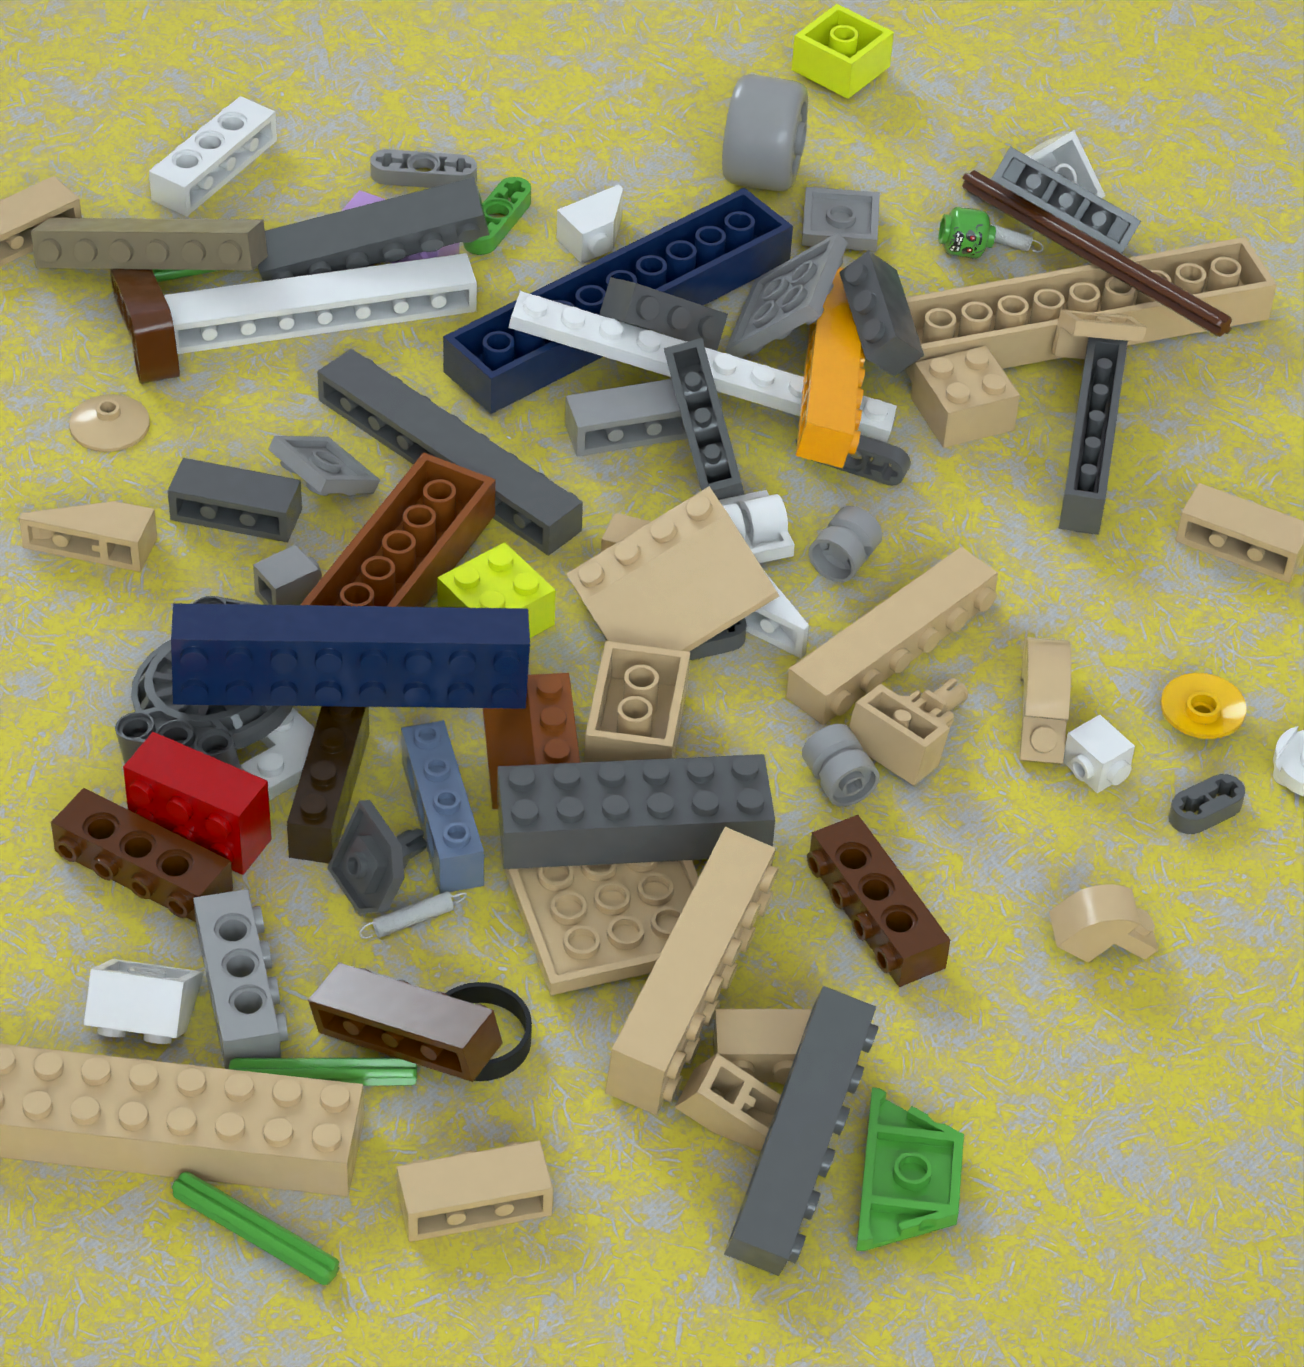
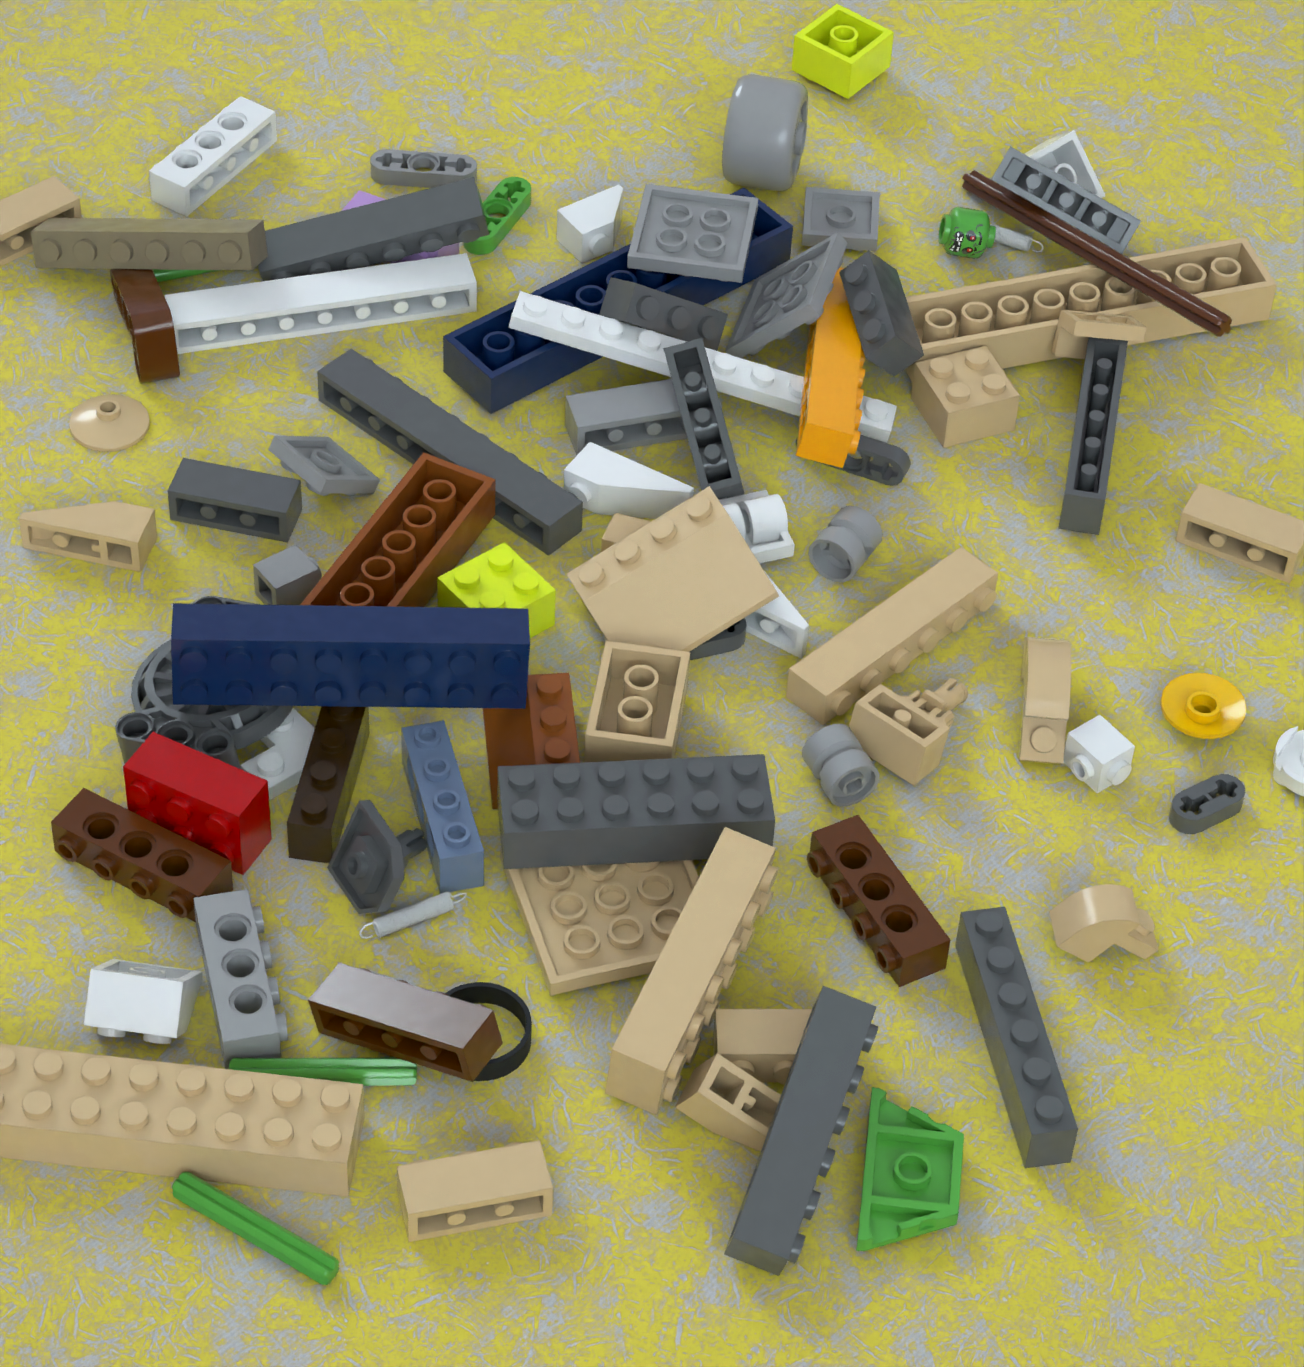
(620, 485): none -> white slope
(693, 233): none -> light grey plate
(1016, 1038): none -> dark grey brick

